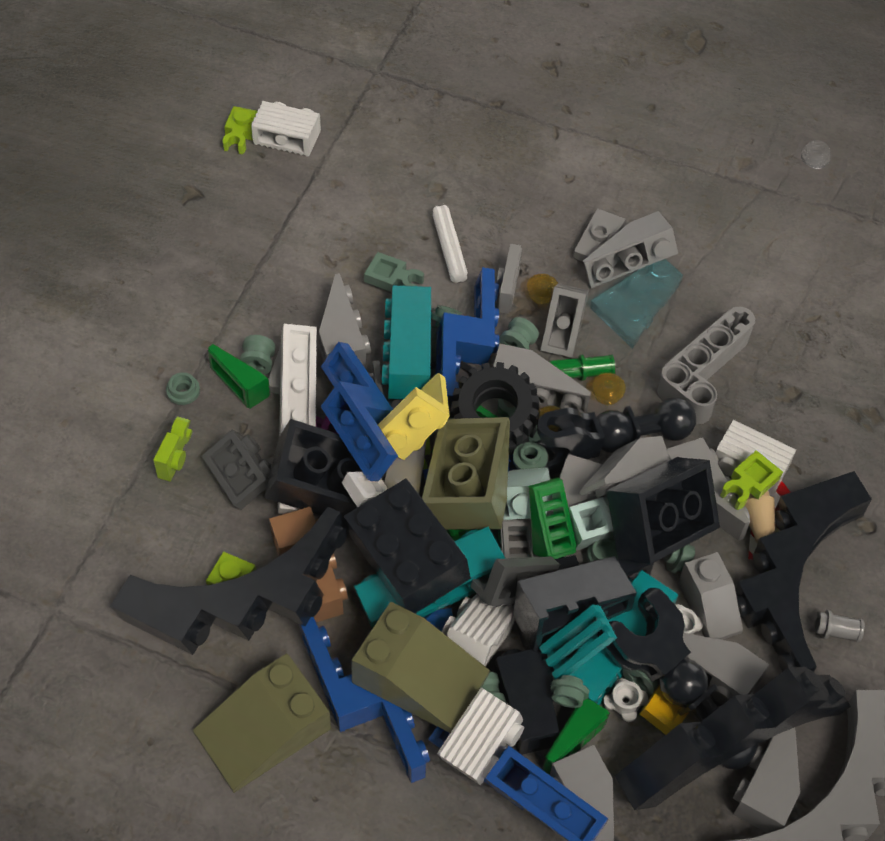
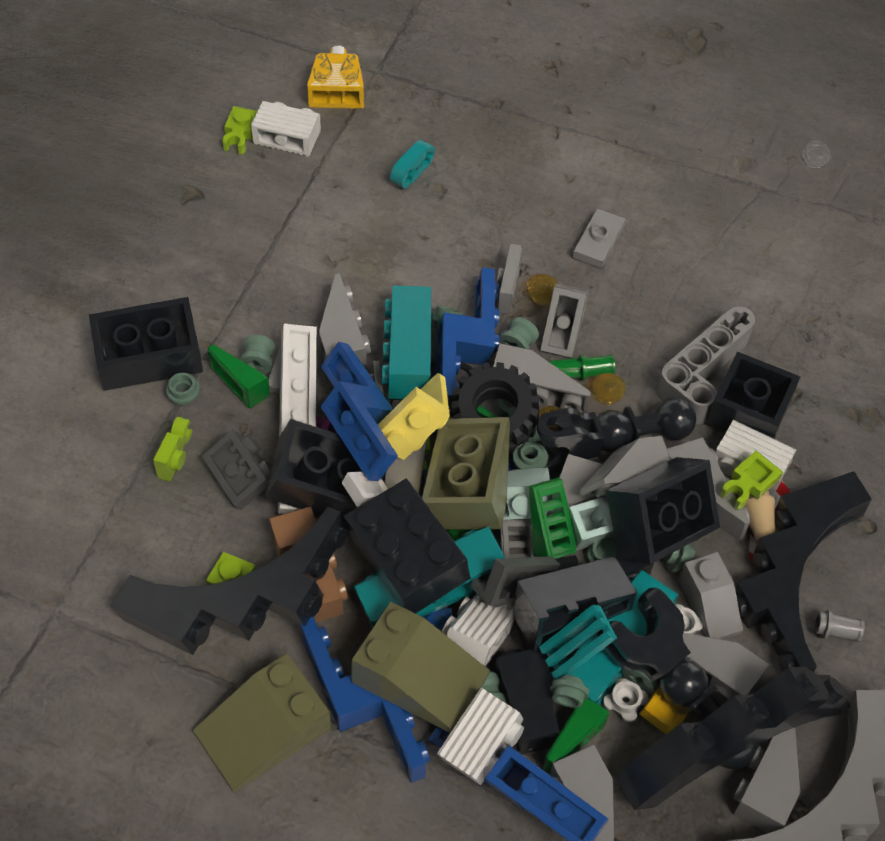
(145, 343): none -> black brick
(336, 80): none -> yellow torso
(388, 271): sand green plate -> none
(412, 164): none -> teal beam
(449, 244): white axle -> none
(631, 249): light grey slope -> none
(637, 299): clear light blue wing -> none
(753, 395): none -> black brick

